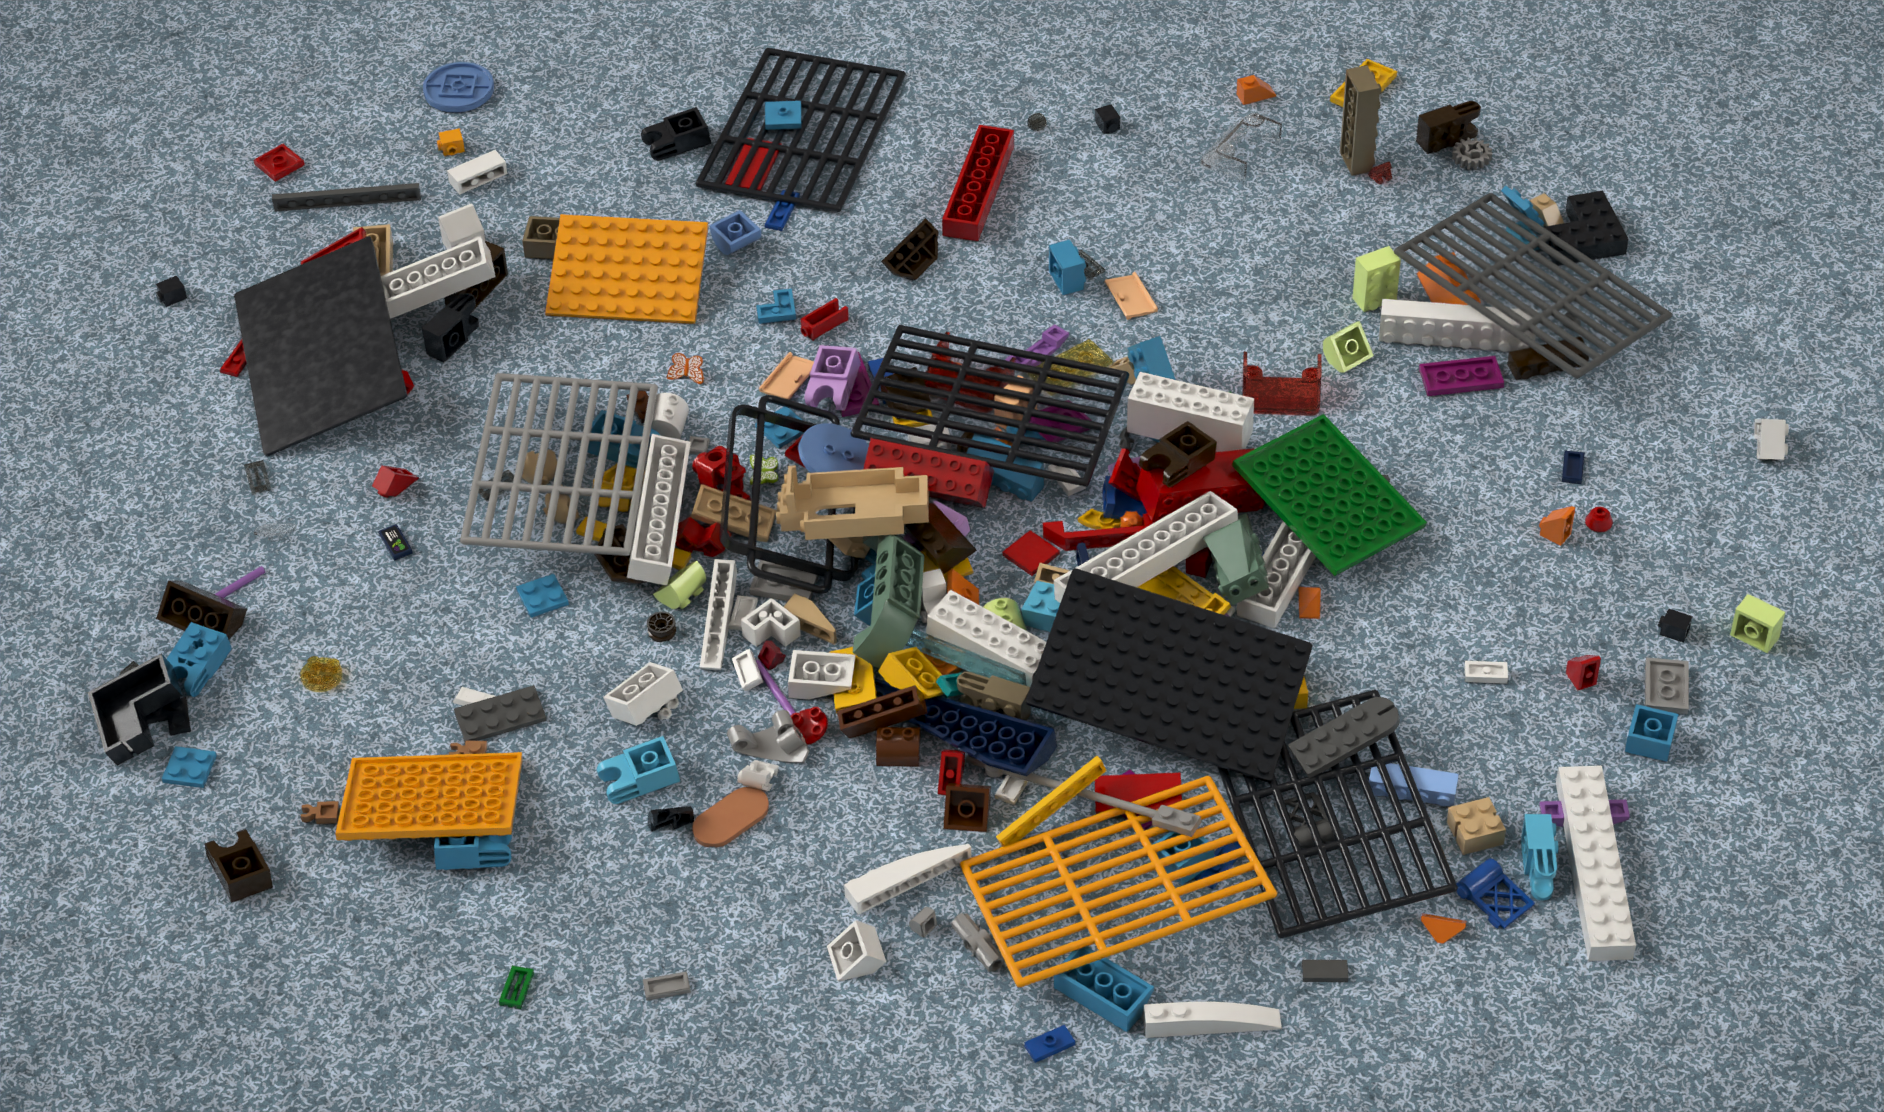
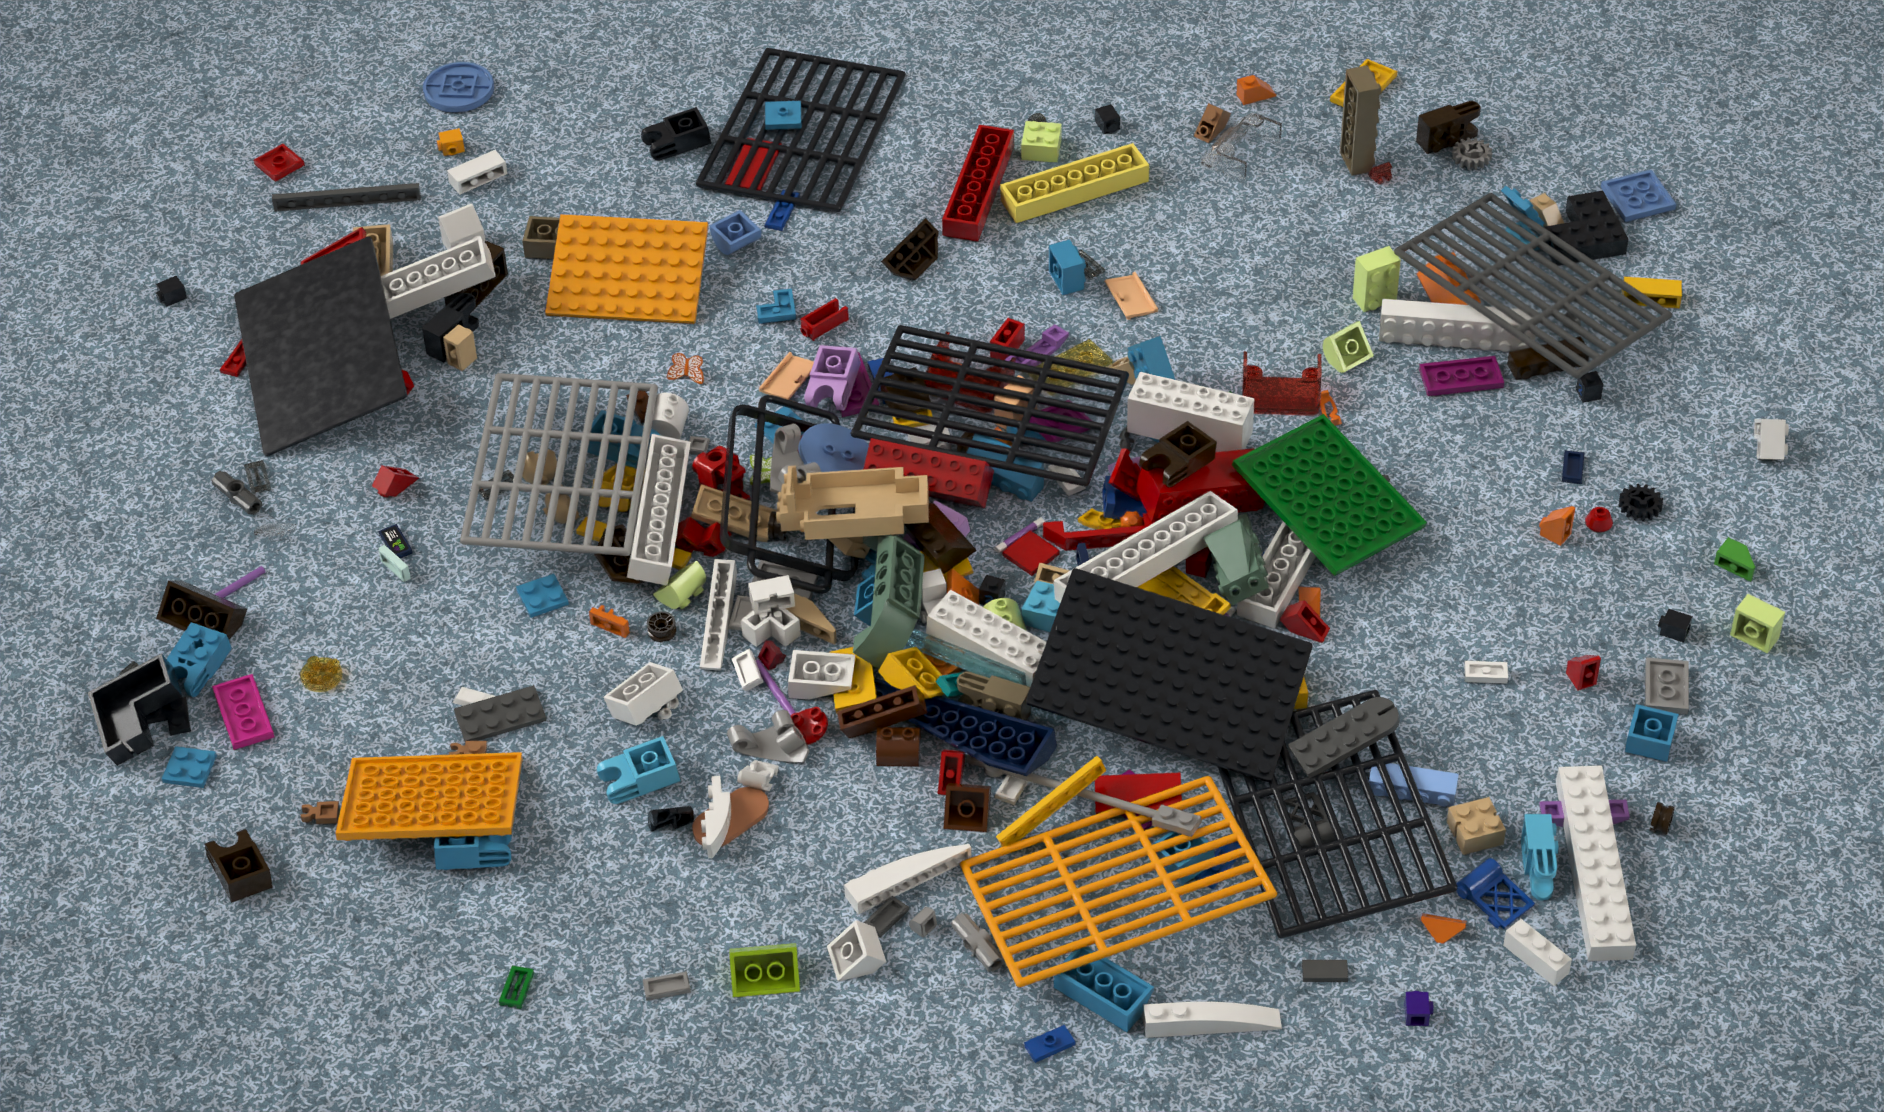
(236, 492): none -> dark grey piece
(243, 711): none -> dark pink plate
(394, 563): none -> light aqua tile
(460, 347): none -> tan brick
(609, 621): none -> orange plate
(717, 818): none -> white slope
(764, 970): none -> lime slope
(771, 594): none -> white brick
(774, 529): none -> dark brown wheel
(786, 454): none -> light grey panel
(887, 915): none -> dark grey tile
(991, 589): none -> black brick
(1005, 544): none -> medium lavender bar
(1010, 335): none -> red brick
(1041, 141): none -> yellowish green brick
(1074, 183): none -> light yellow brick
(1212, 123): none -> medium nougat slope
(1304, 621): none -> red slope
(1325, 397): none -> orange helmet
(1417, 1008): none -> dark purple brick
(1537, 952): none -> white brick
(1589, 387): none -> black brick
(1638, 195): none -> medium blue plate
(1640, 502): none -> black gear
(1662, 291): none -> yellow brick
(1662, 818): none -> dark brown wheel
(1735, 558): none -> bright green slope

